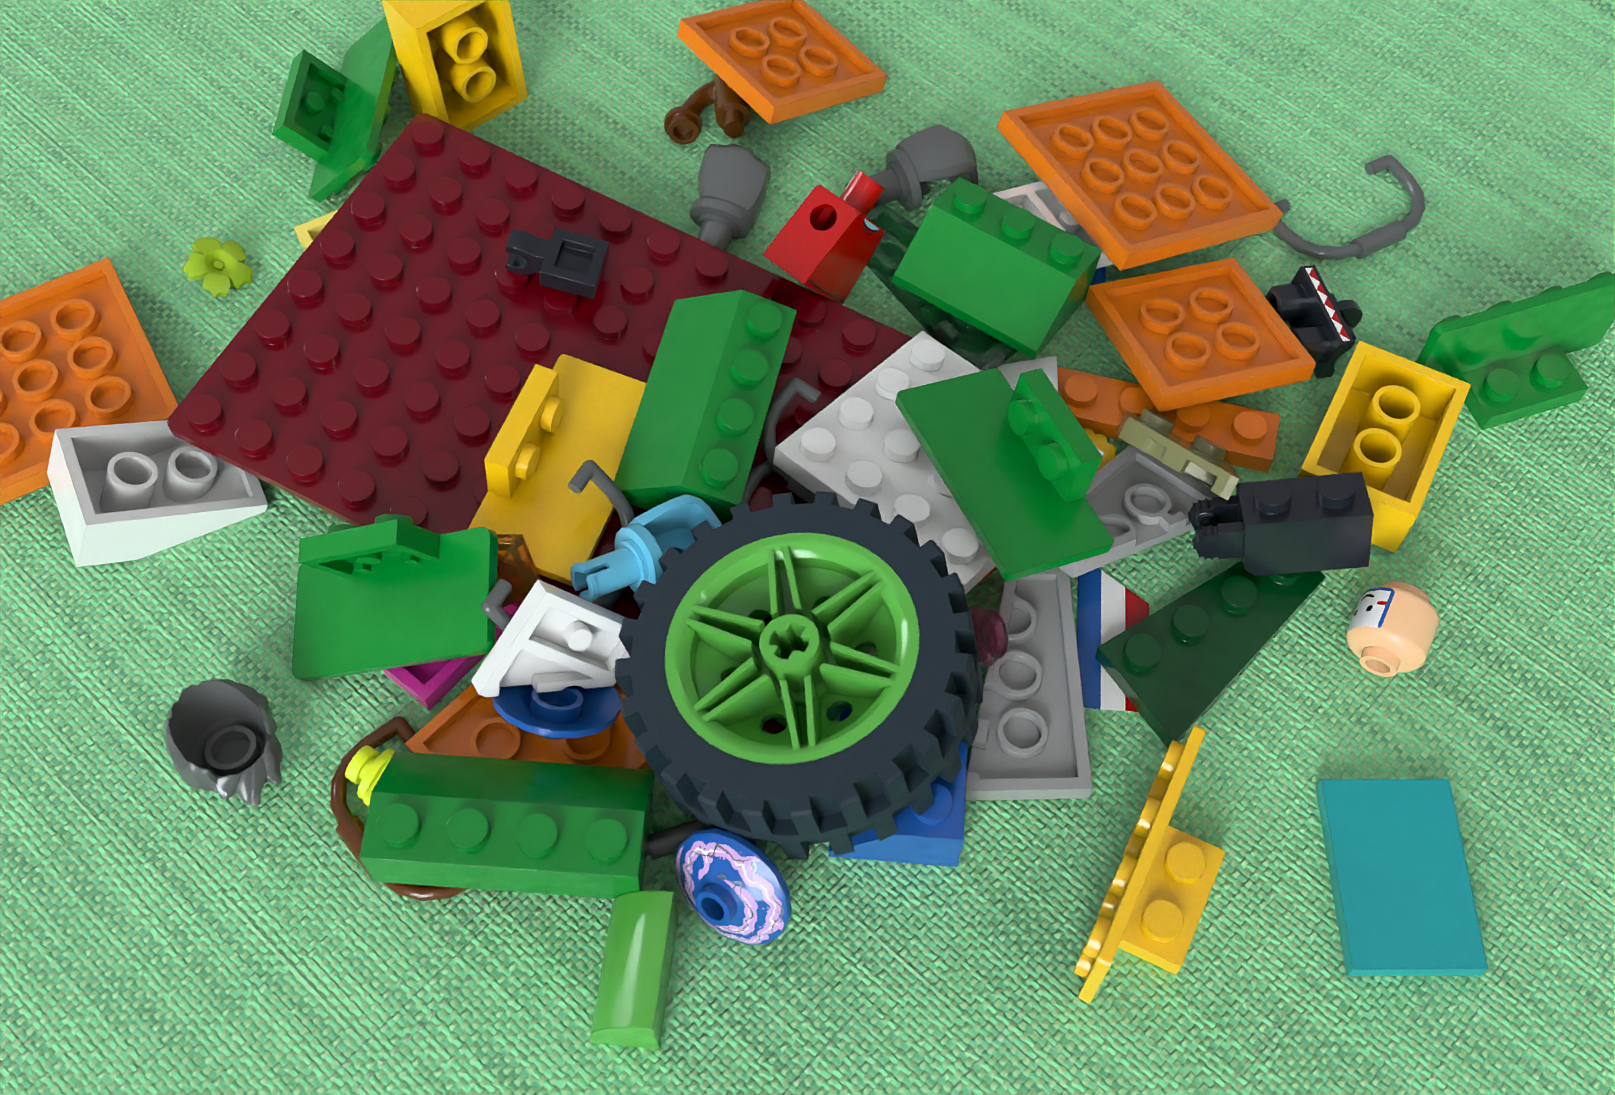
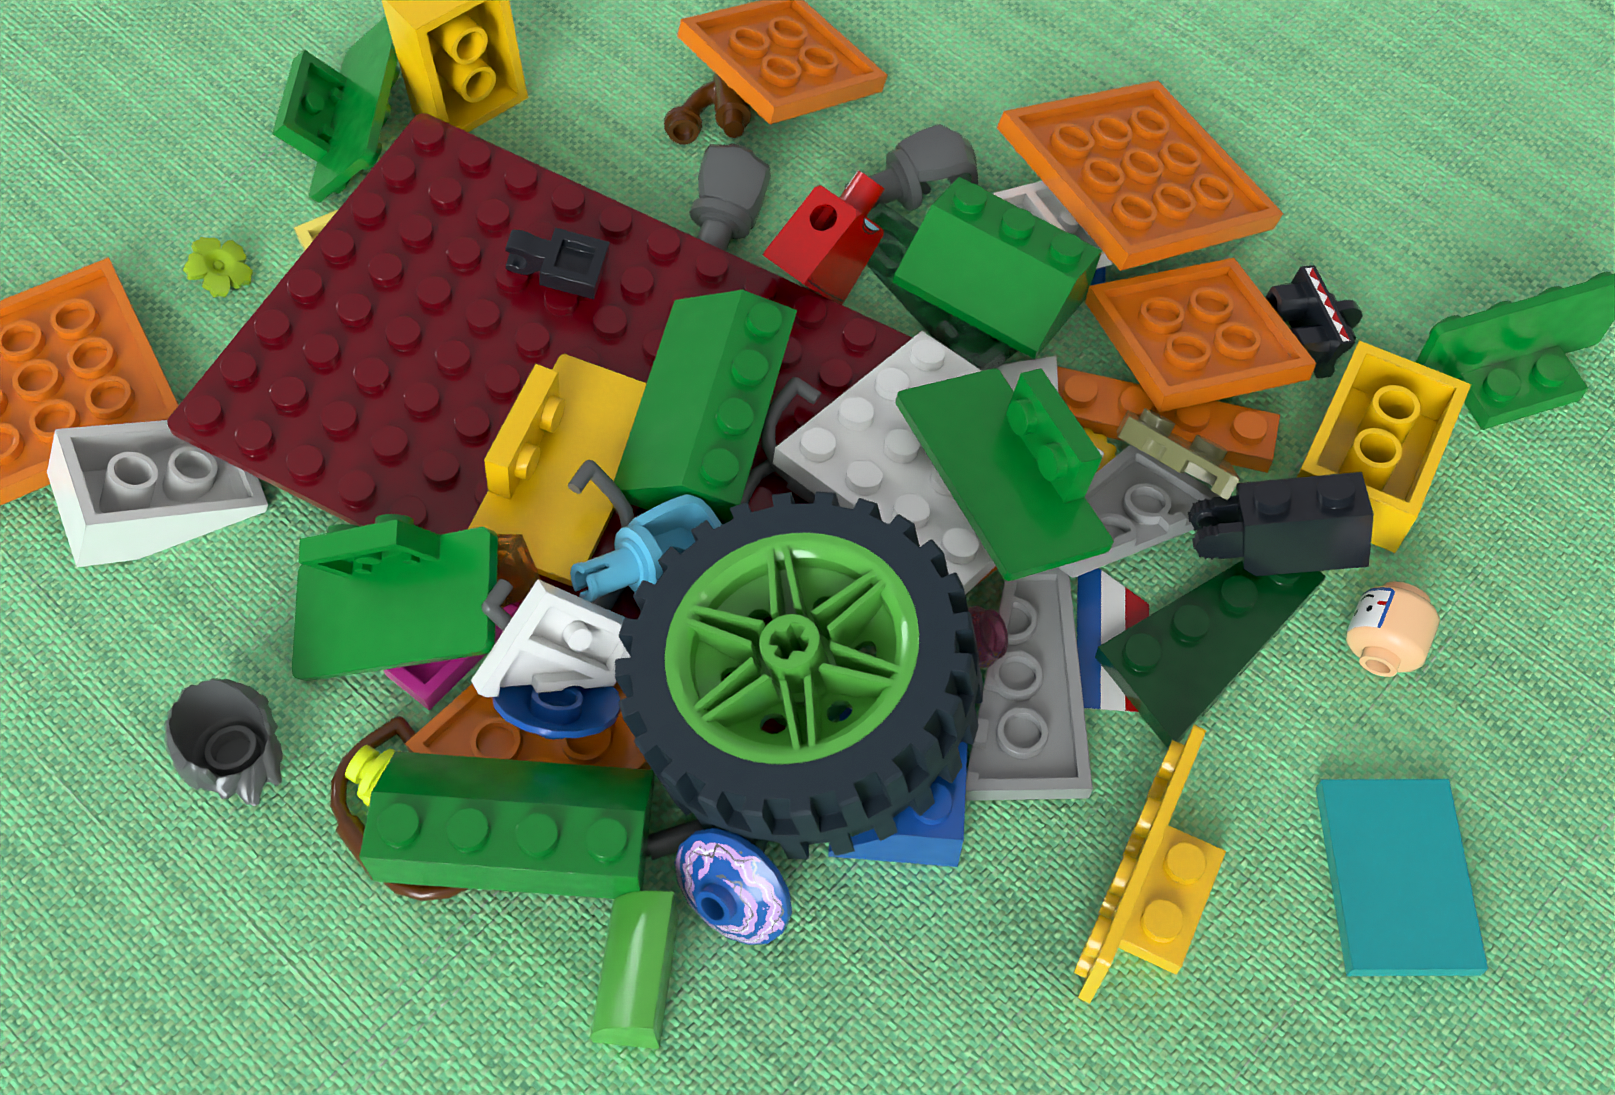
(1369, 242): dark grey piece -> none

